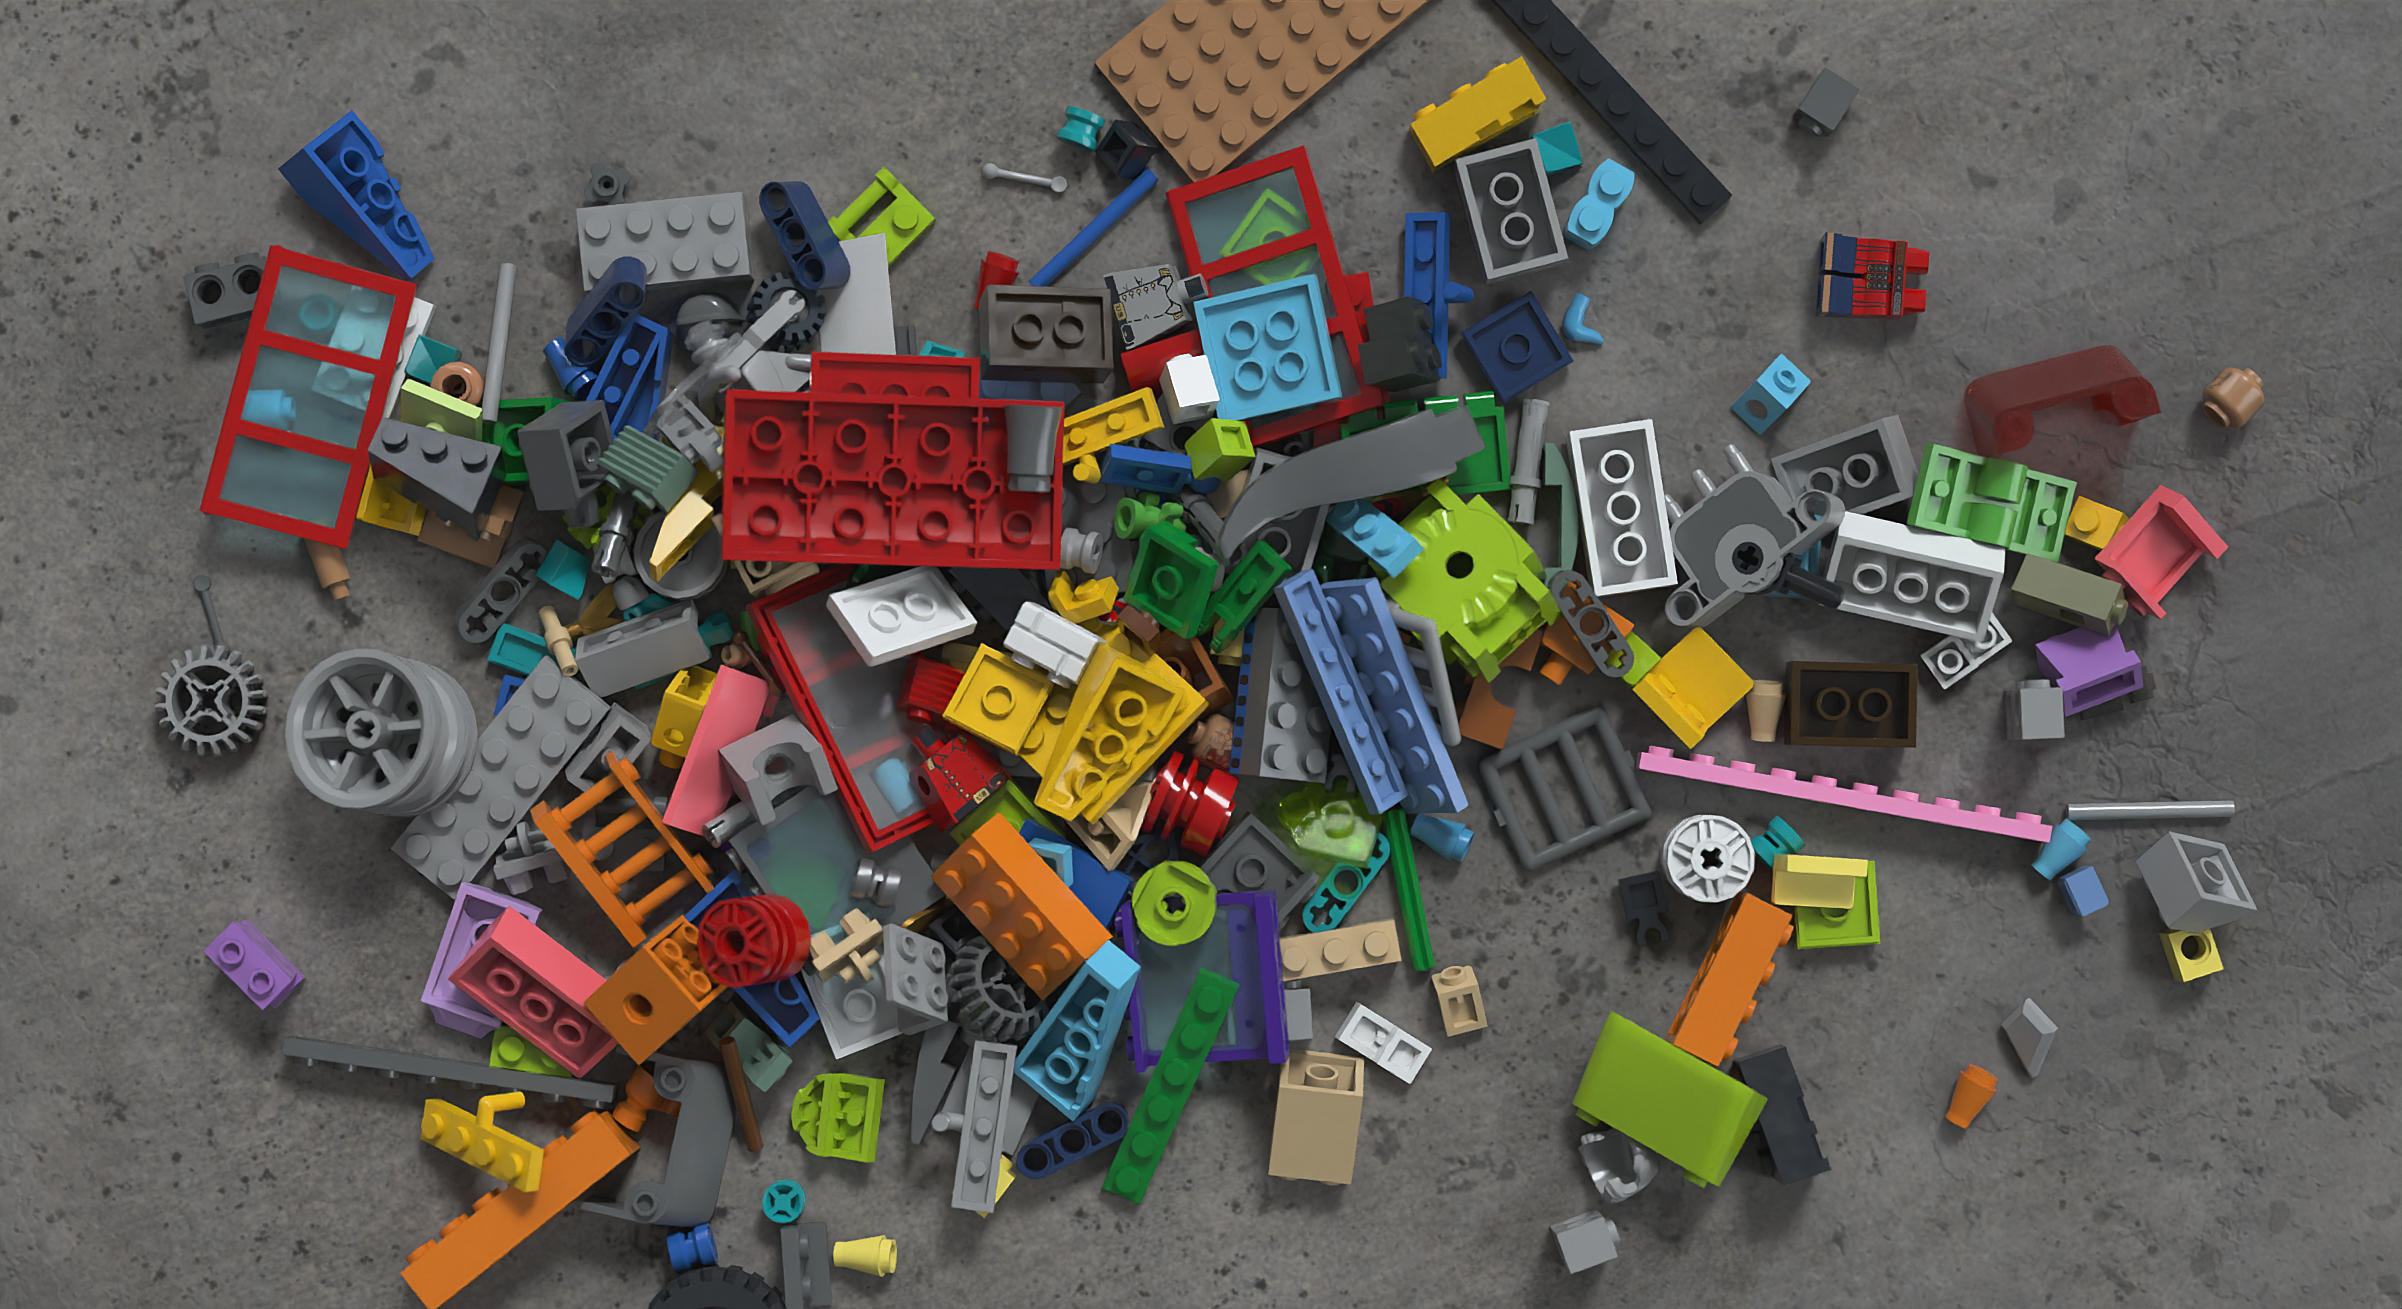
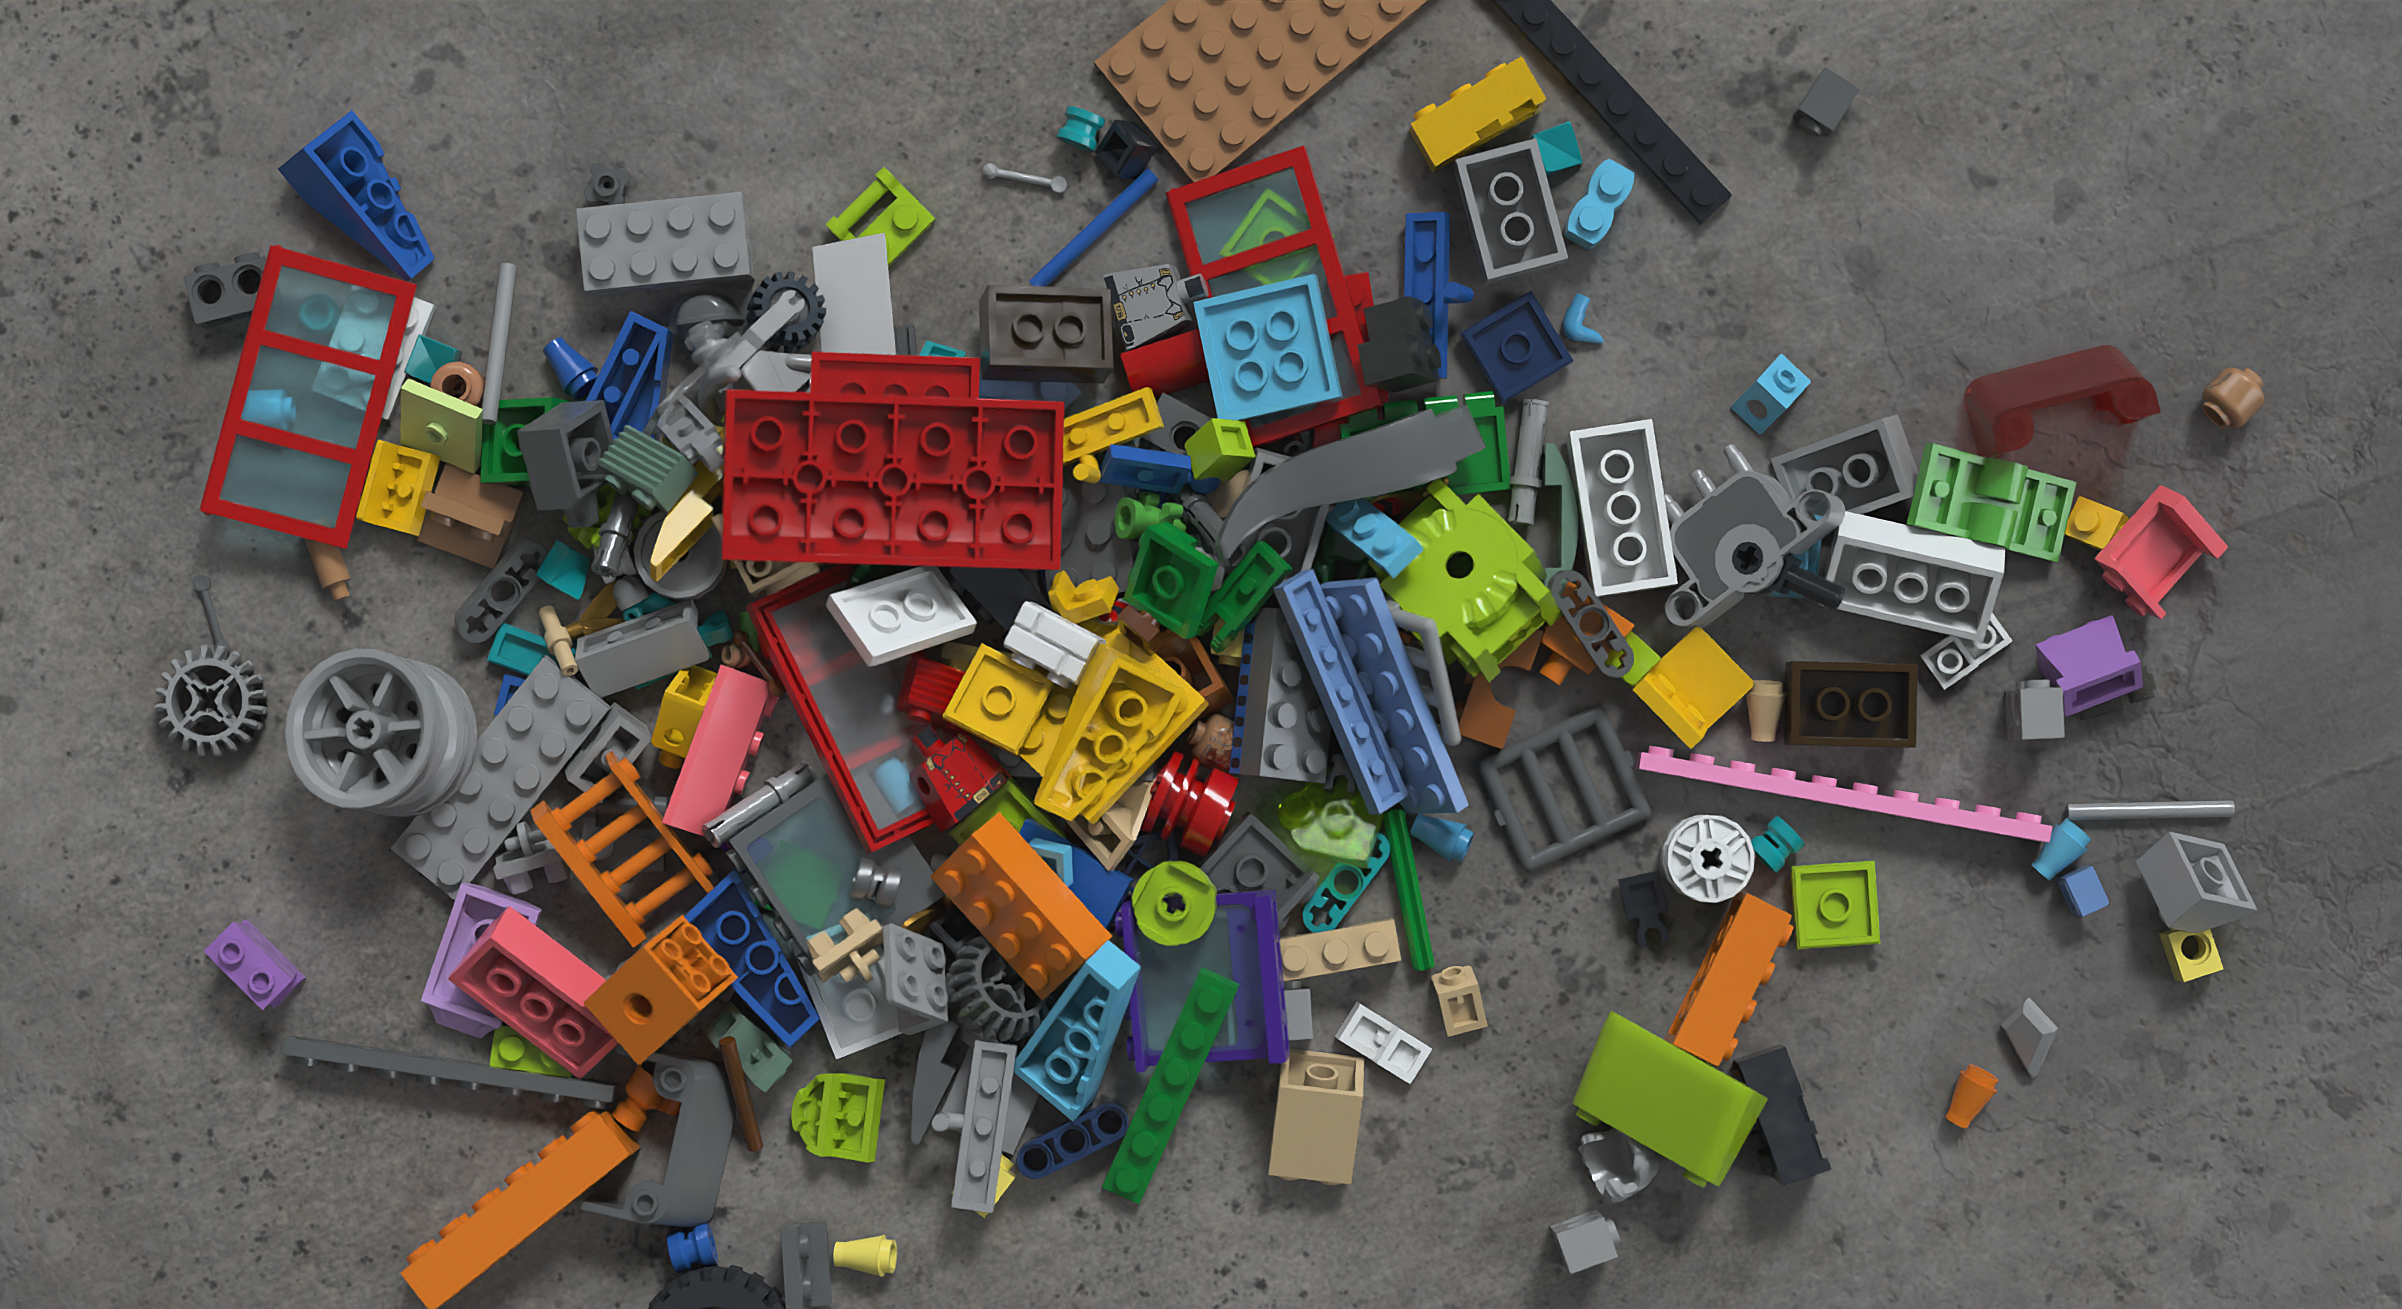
(439, 470): wedge -> none
(481, 1142): yellow plate -> none
(605, 311): dark blue beam -> none
(753, 940): red wheel -> none
(778, 1205): teal wheel -> none
(797, 763): light grey piece -> none
(804, 235): dark blue beam -> none
(996, 270): red cone -> none
(1031, 445): dark grey plant -> none
(1081, 550): light grey wheel -> none
(1189, 388): white brick -> none
(1815, 880): light yellow panel -> none
(1882, 276): hips -> none
(2069, 595): olive brick -> none

